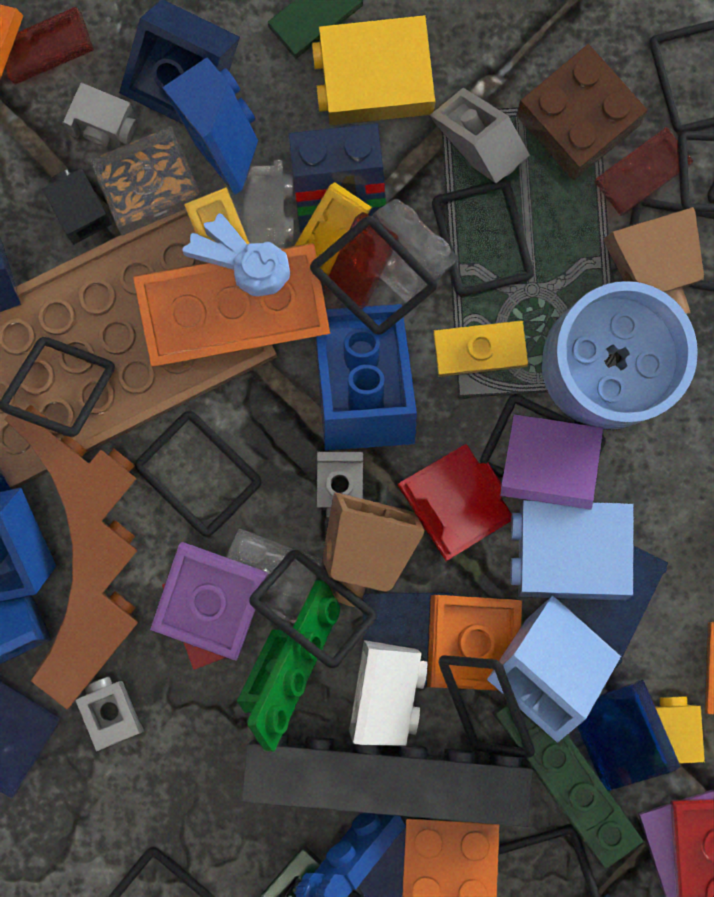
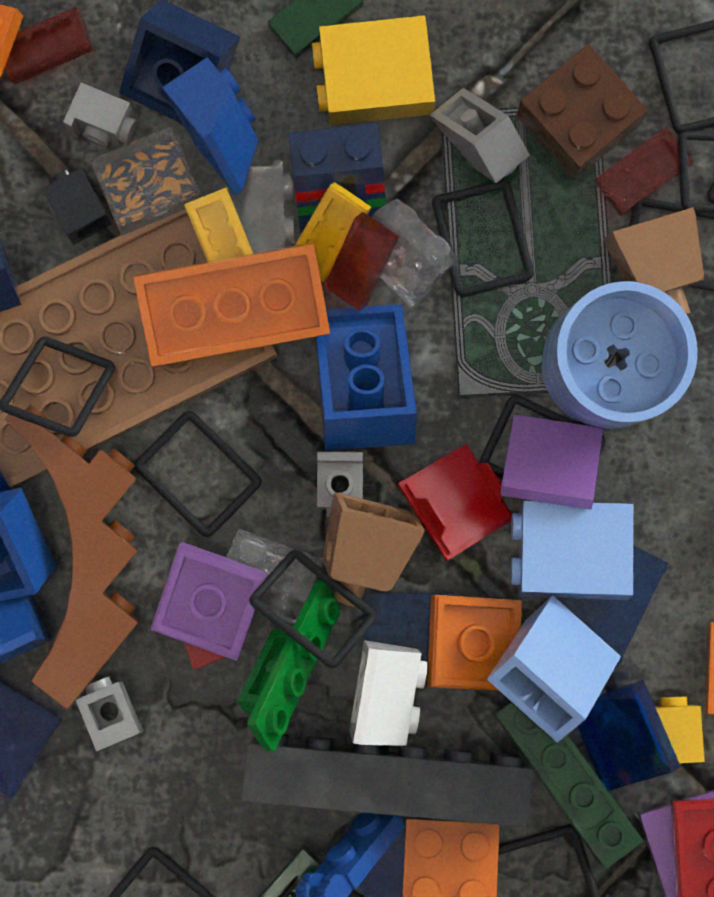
(257, 267): light blue piece -> none
(399, 249): black piece -> none
(480, 348): yellow plate -> none
(528, 750): black piece -> none

